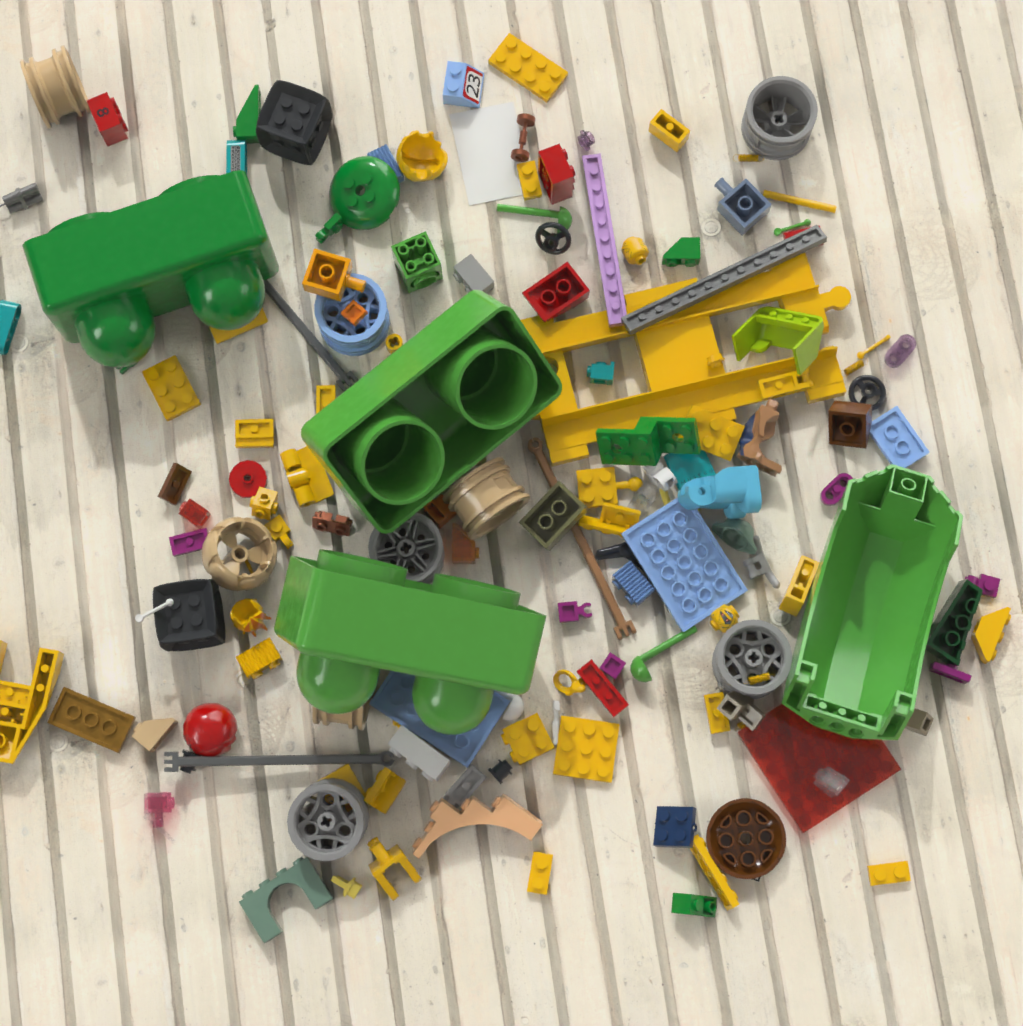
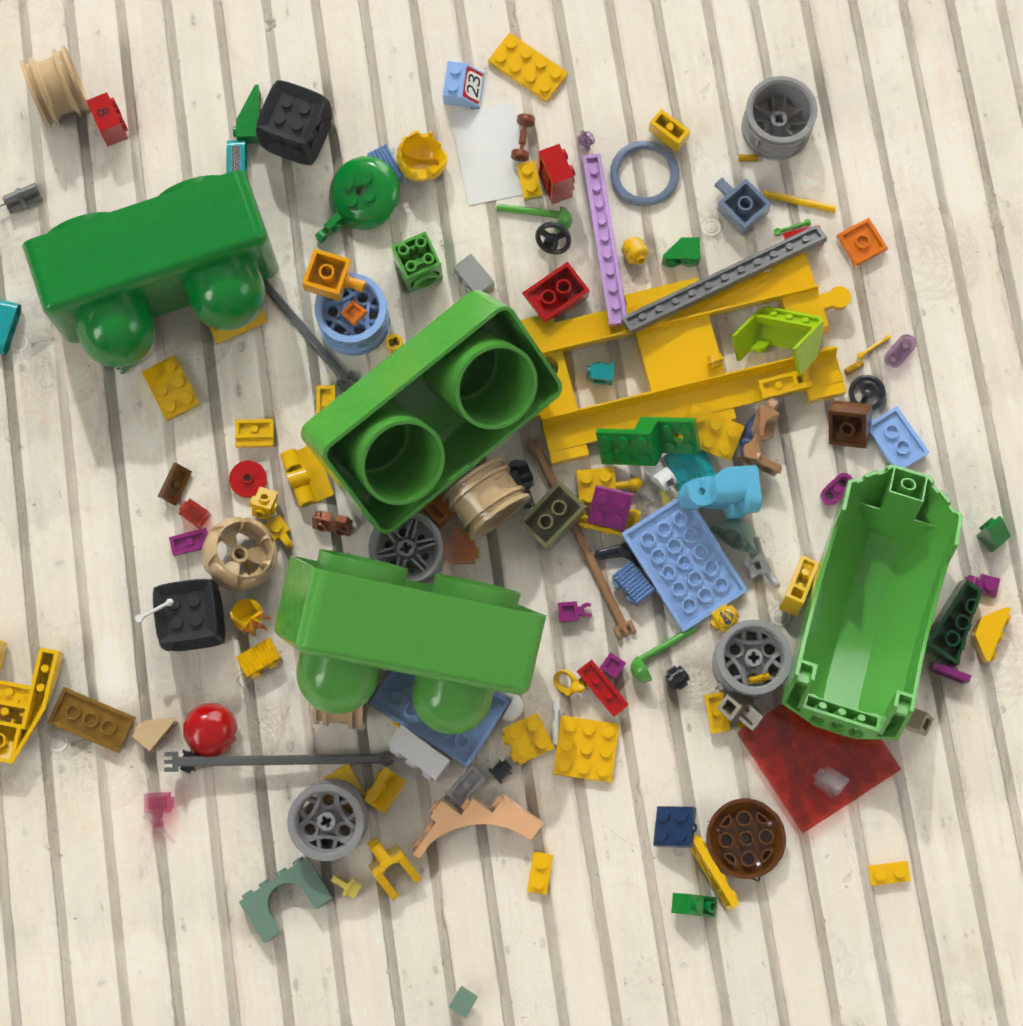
(463, 1001): none -> sand green panel
(522, 476): none -> black piece
(610, 507): none -> magenta plate
(643, 201): none -> sand blue wedge
(677, 678): none -> black gear
(862, 242): none -> orange plate
(994, 533): none -> green slope

